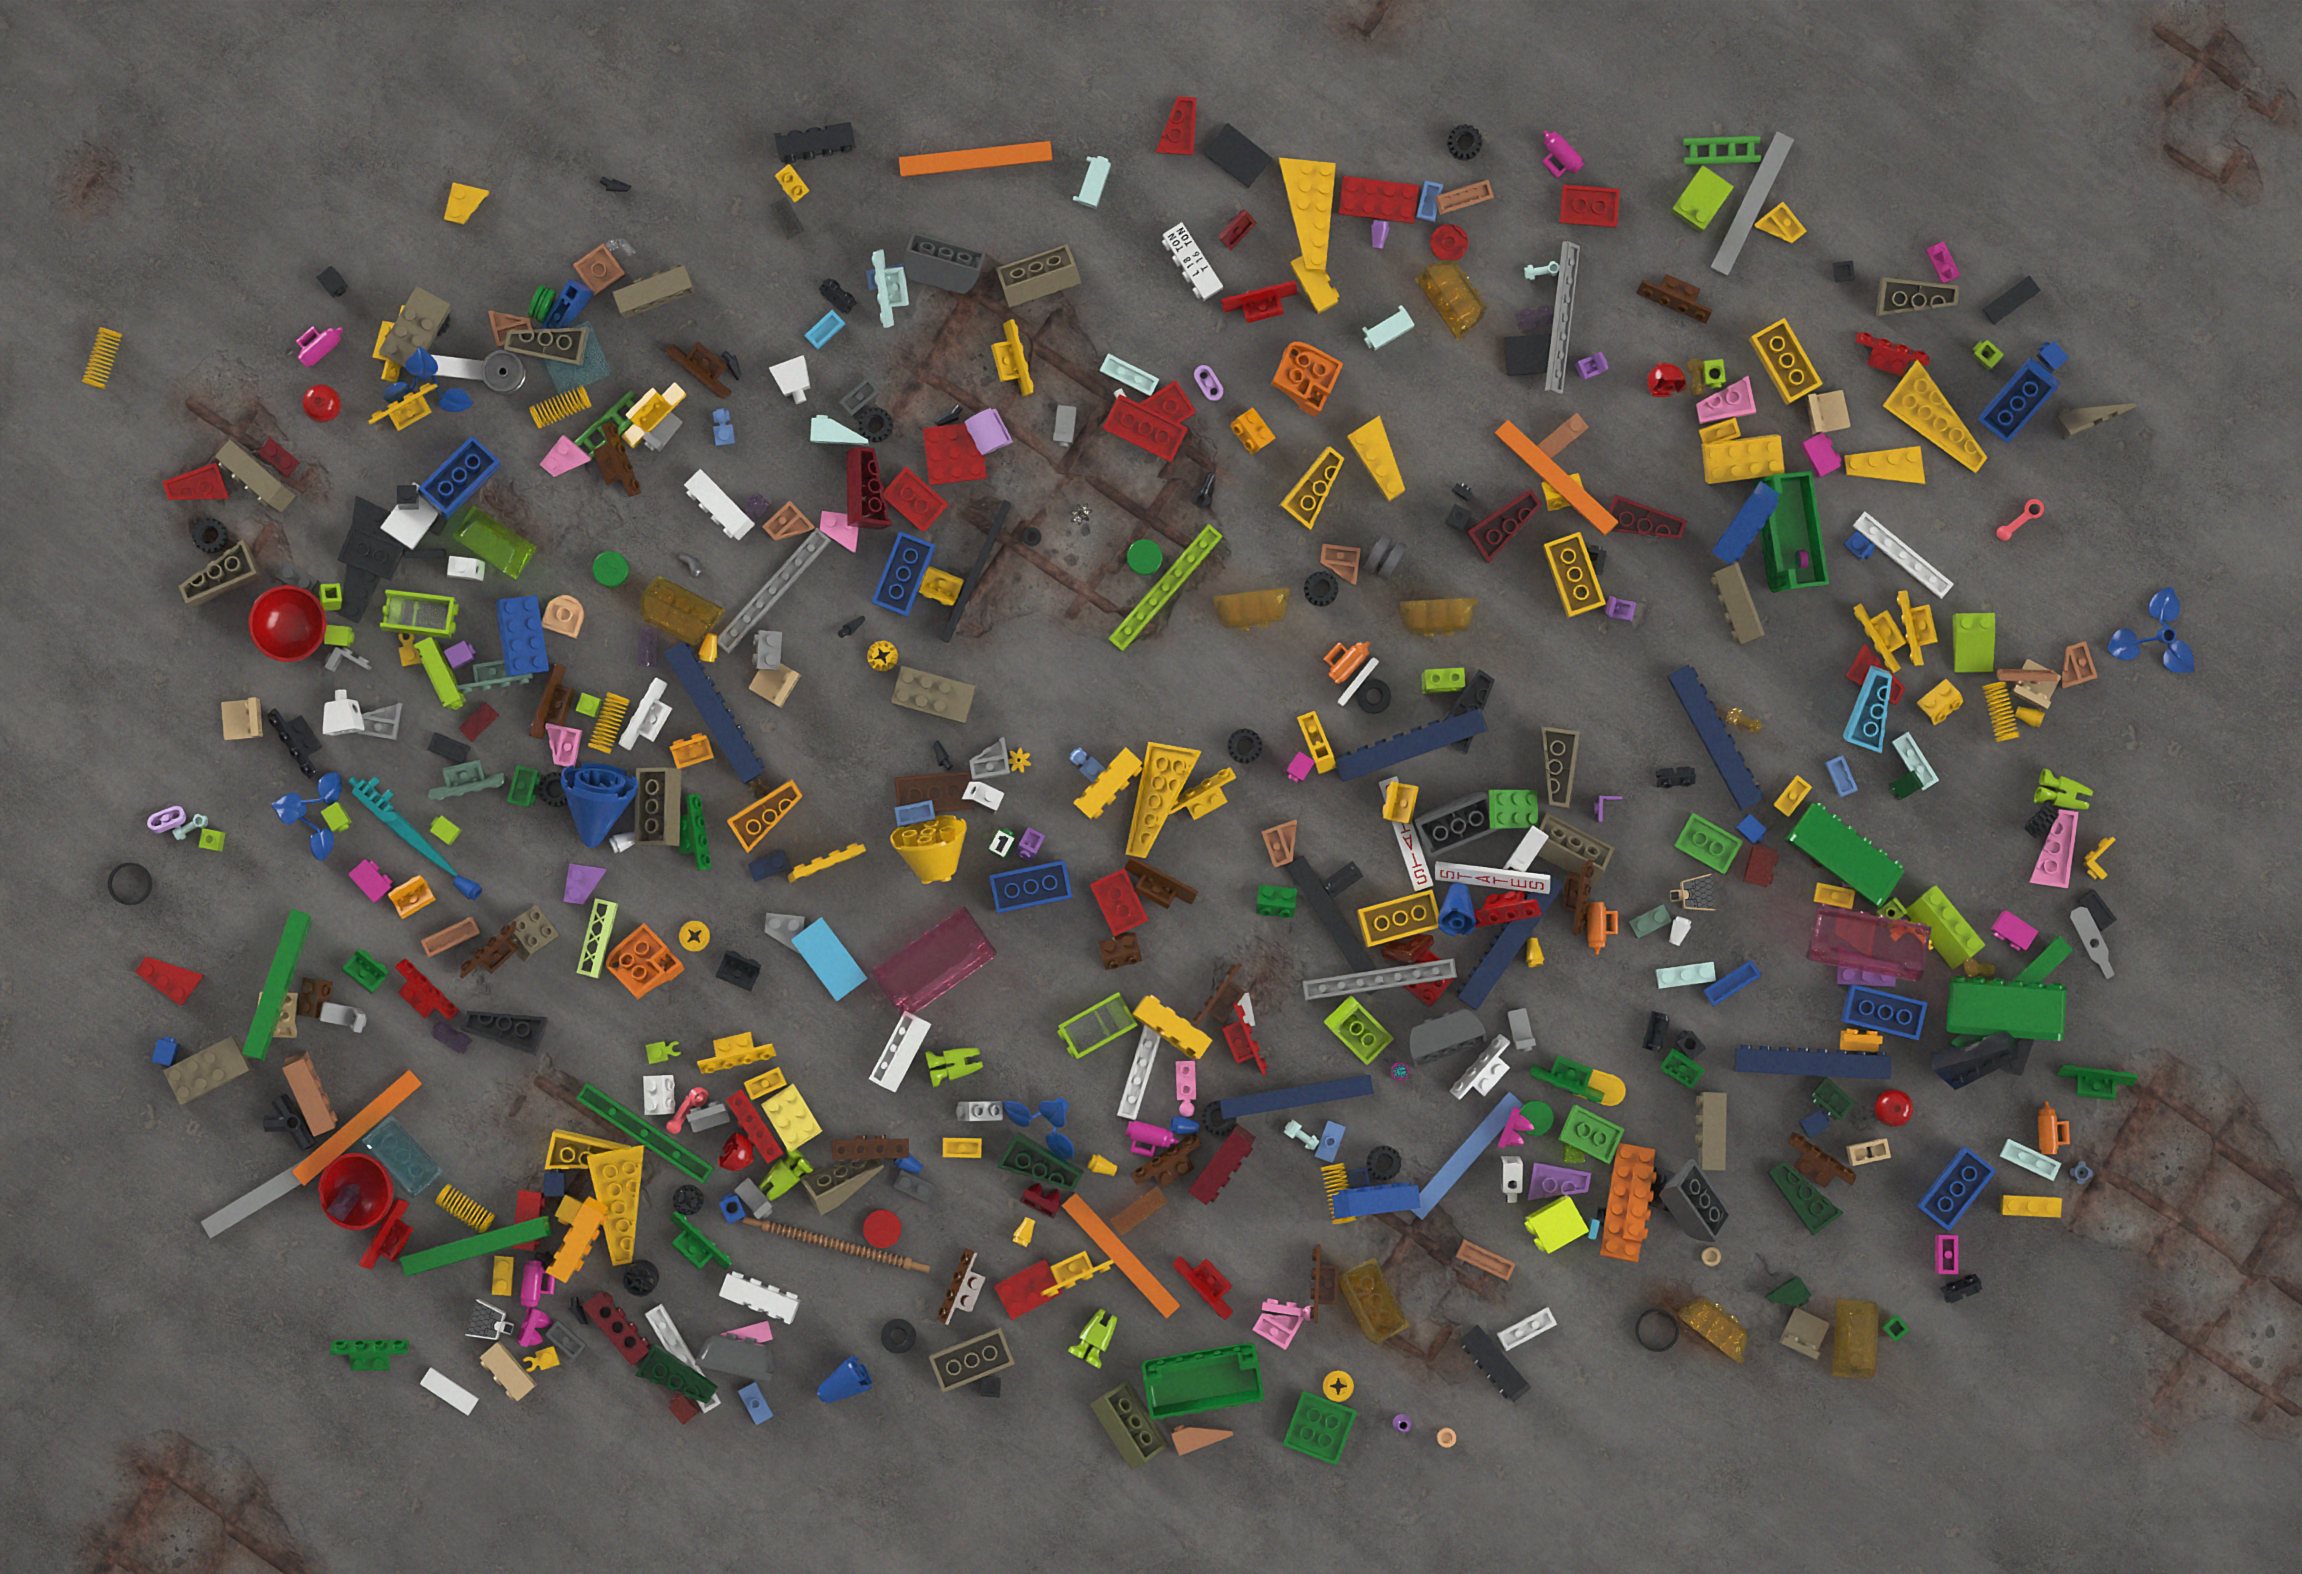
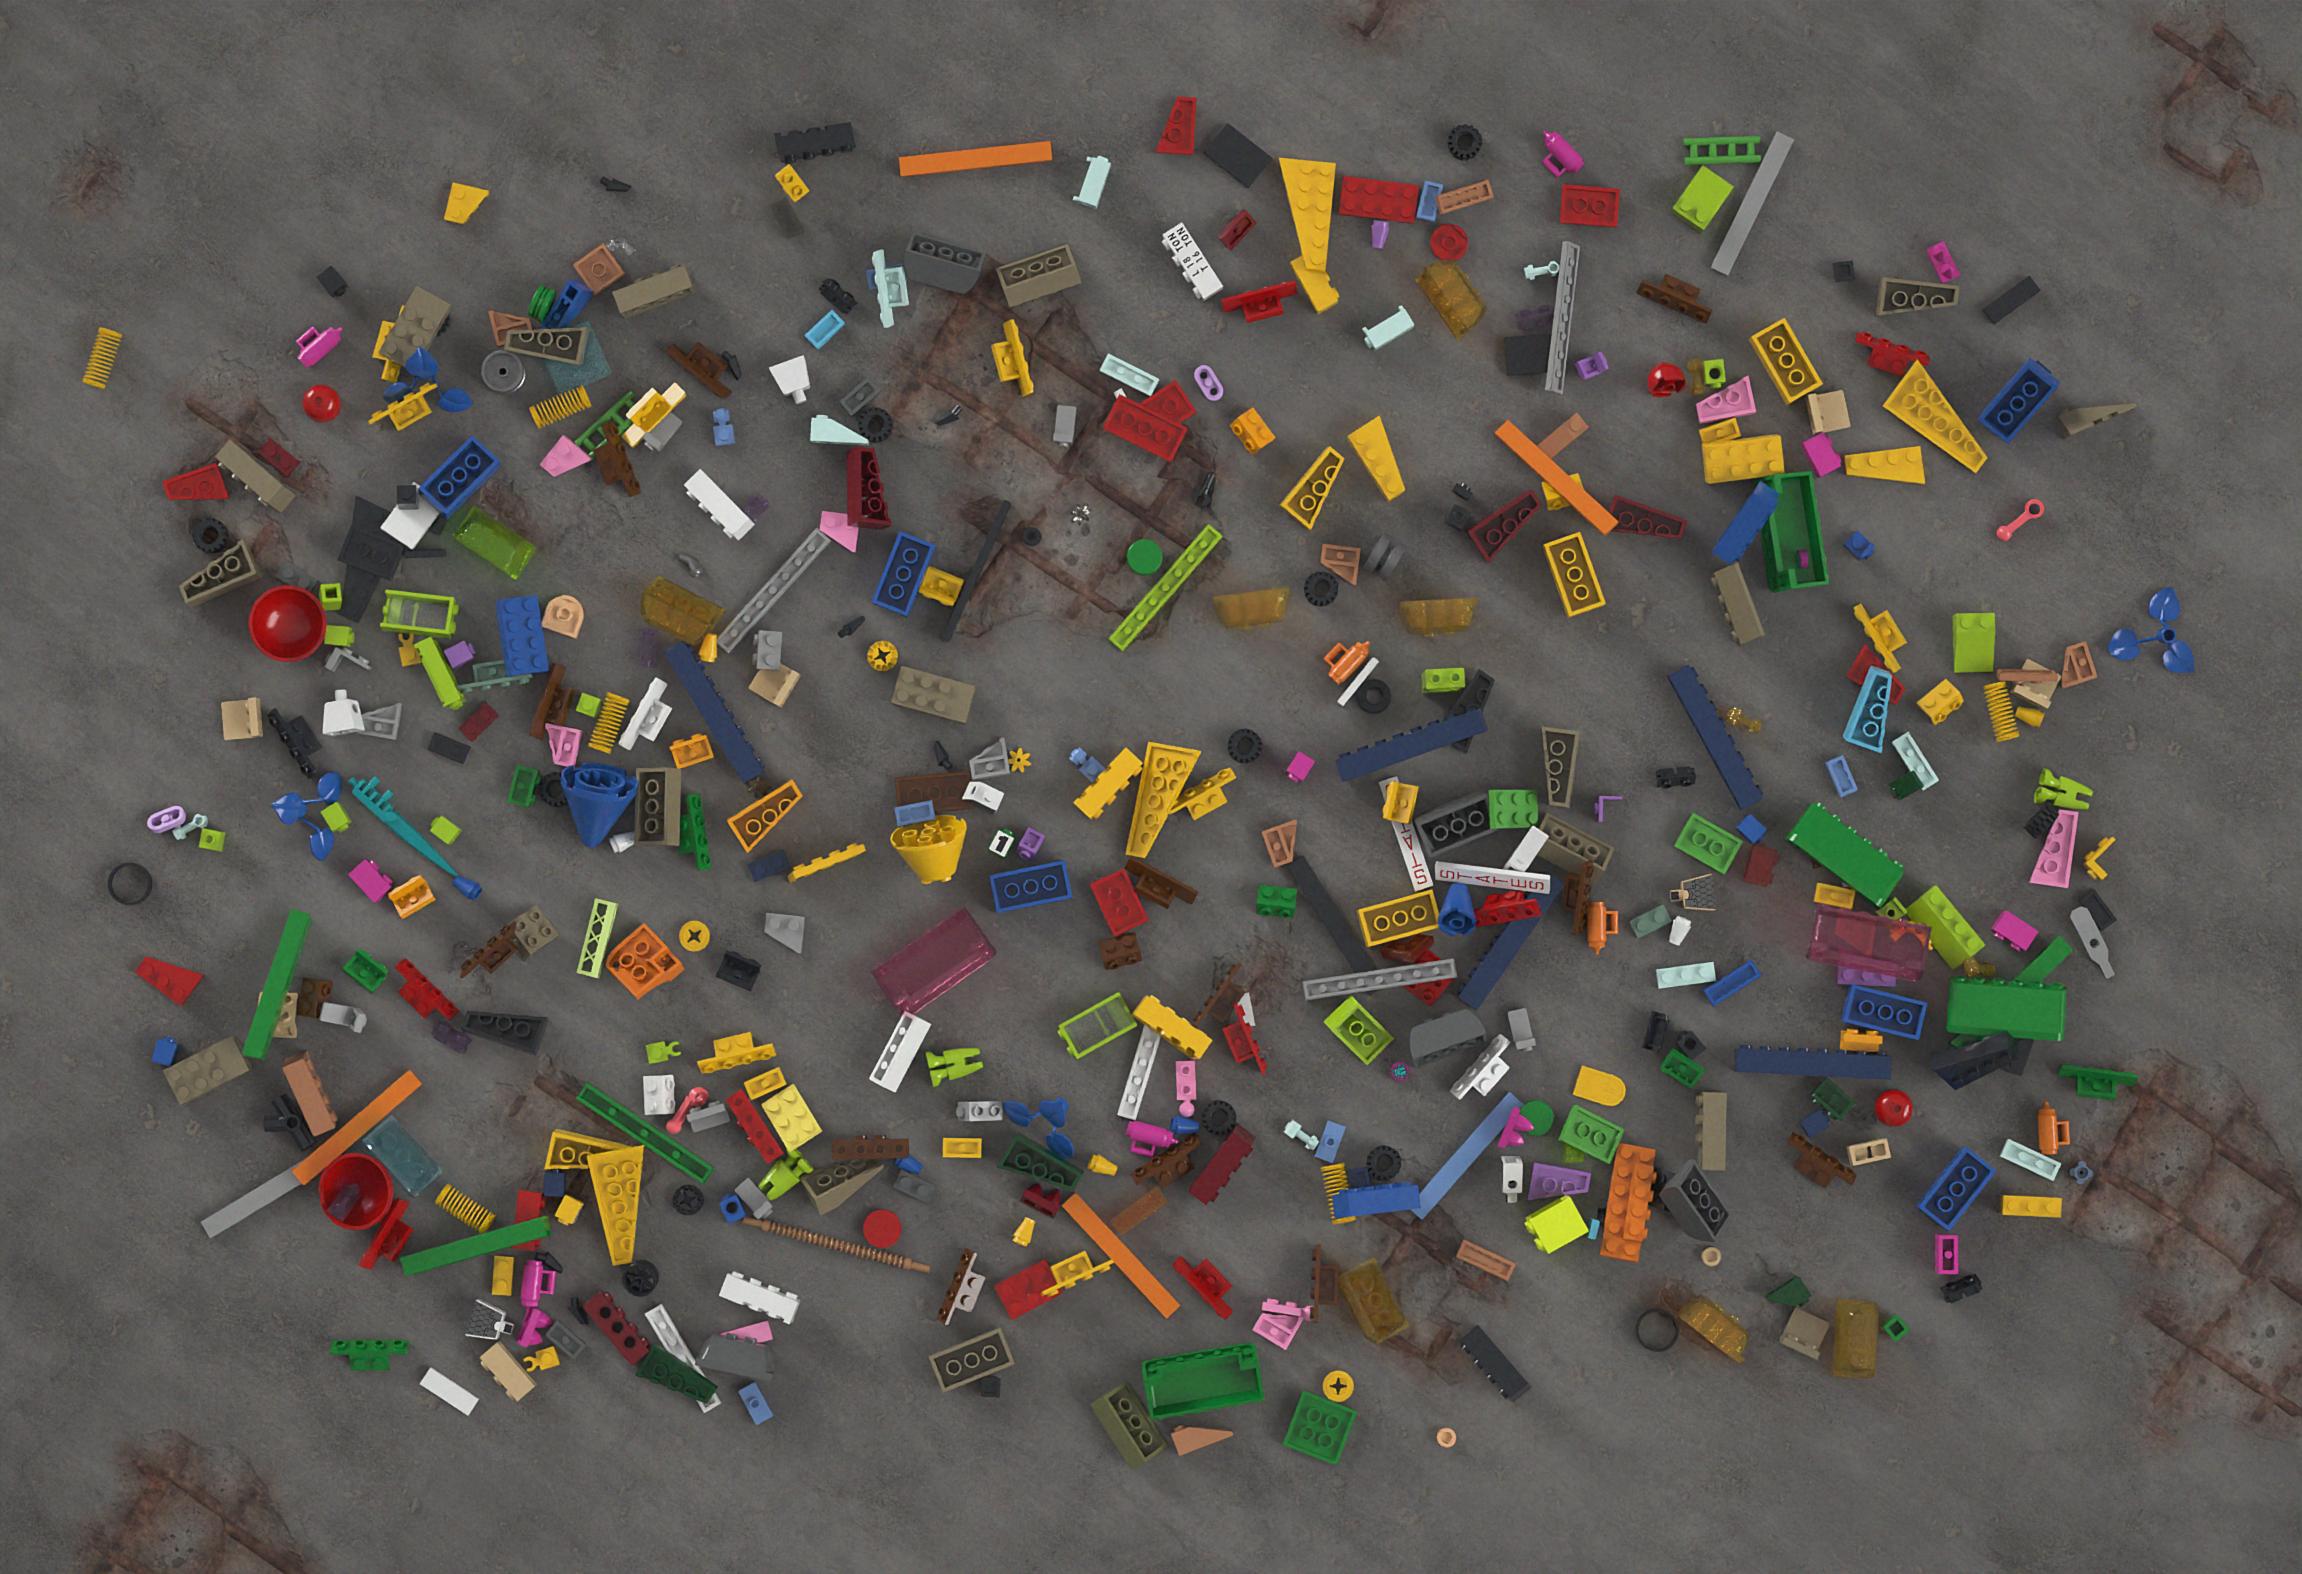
(450, 936): nougat plate -> none
(458, 367): white tile -> none
(463, 779): sand green bracket -> none
(465, 568): white torso -> none
(578, 1240): light orange wedge -> none
(581, 882): medium lavender wing -> none
(610, 569): green head -> none
(683, 1408): clear red brick -> none
(695, 1246): green bracket -> none
(737, 1153): red cylinder -> none
(787, 523): nougat wing -> none
(829, 959): medium azure tile -> none
(845, 1381): blue cone -> none
(886, 1336): black tyre -> none
(914, 499): red plate -> none
(952, 455): red plate -> none
(988, 431): lavender brick -> none
(1096, 1335): lime piece -> none
(1296, 1096): dark blue tile -> none
(1307, 376): orange slope -> none
(1317, 742): yellow slope -> none
(1342, 879): black hinge -> none
(1402, 1418): medium lavender cone -> none
(1526, 1329): white tile -> none
(1533, 953): yellow cone -> none
(1569, 1076): green bracket -> none
(1597, 563): black bracket -> none
(1620, 609): medium lavender bracket -> none
(1781, 224): yellow wing -> none
(1792, 796): yellow plate -> none
(1806, 1201): dark green wing -> none
(1902, 555): white tile -> none
(1918, 625): yellow bracket -> none
(1994, 354): lime brick -> none
(2052, 355): blue brick -> none

